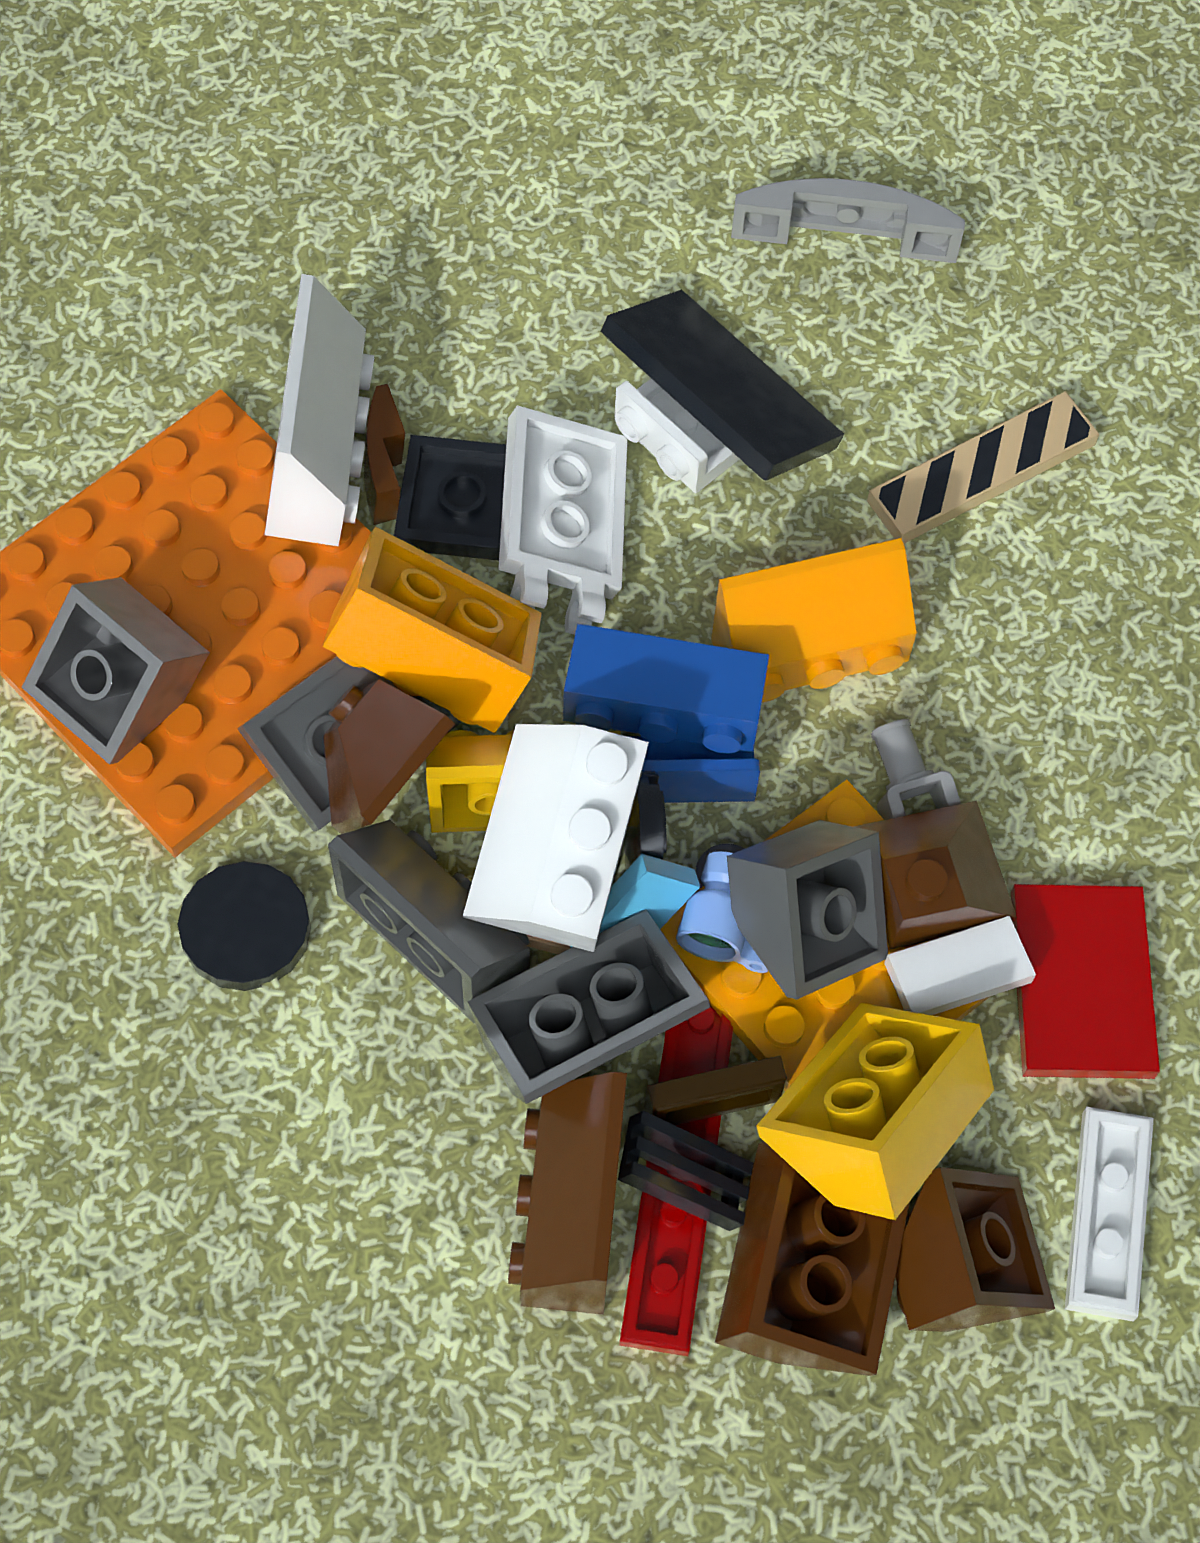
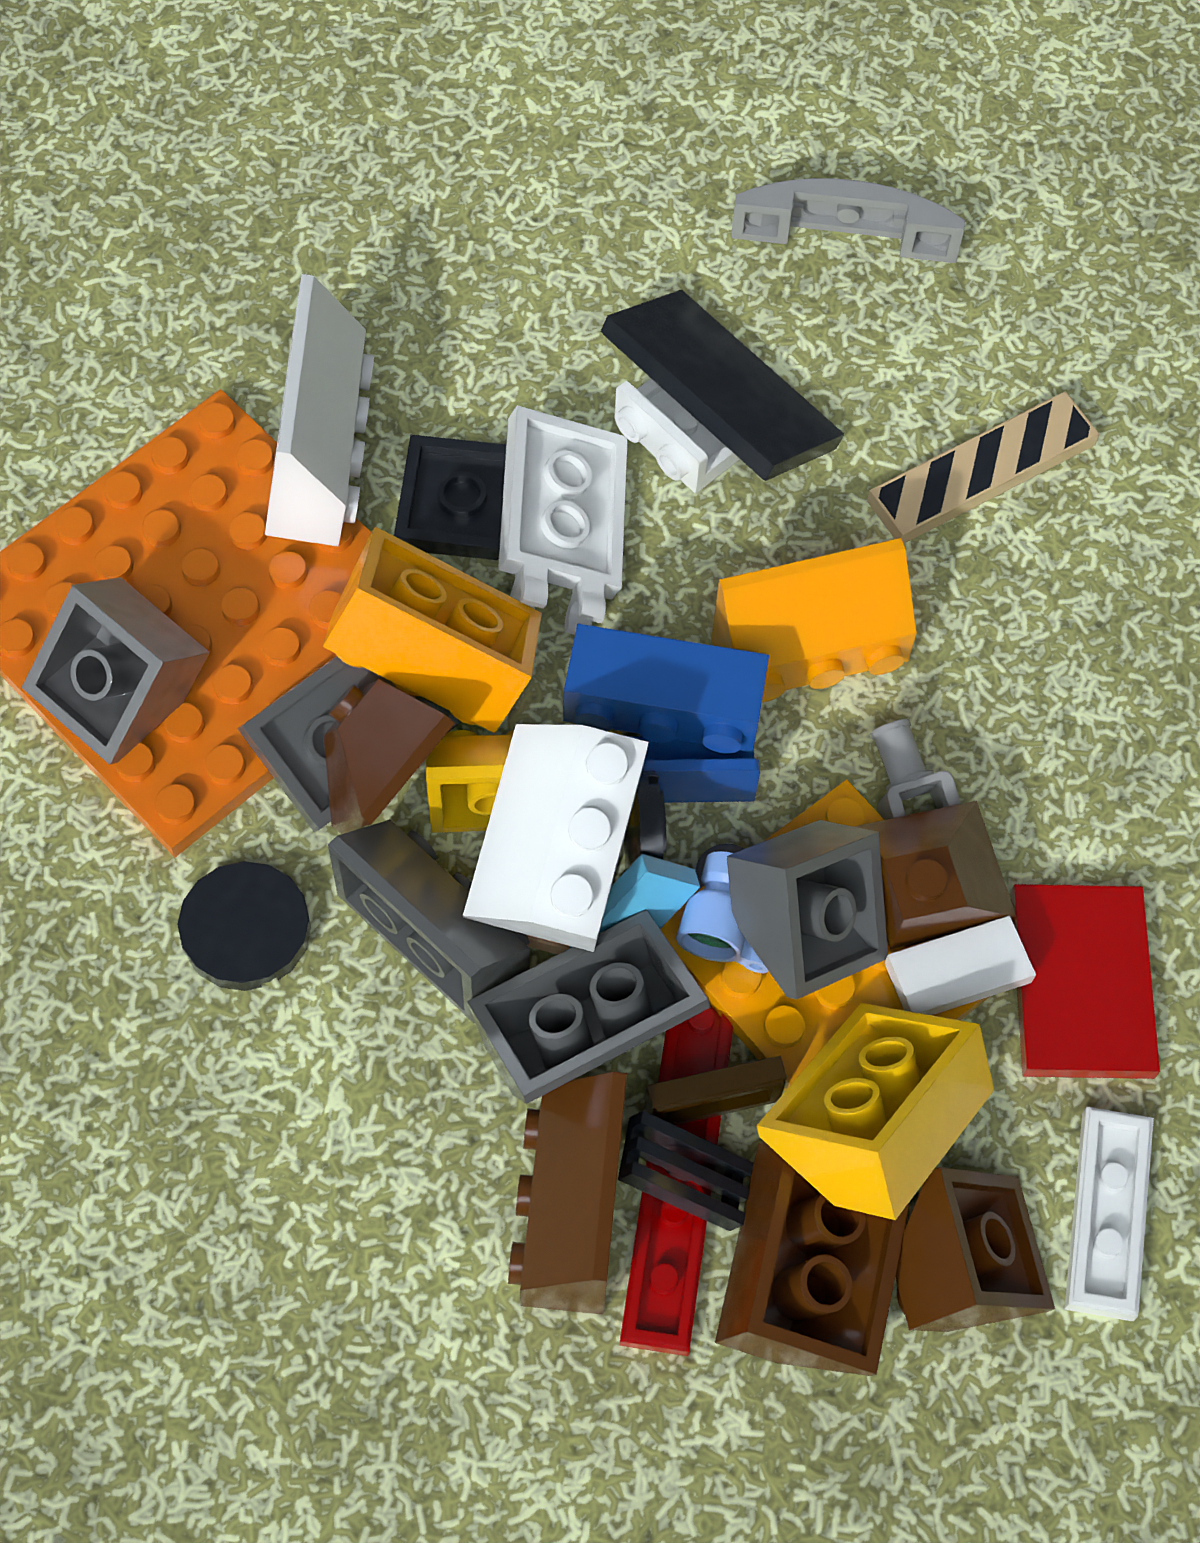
(382, 451): reddish brown slope -> none

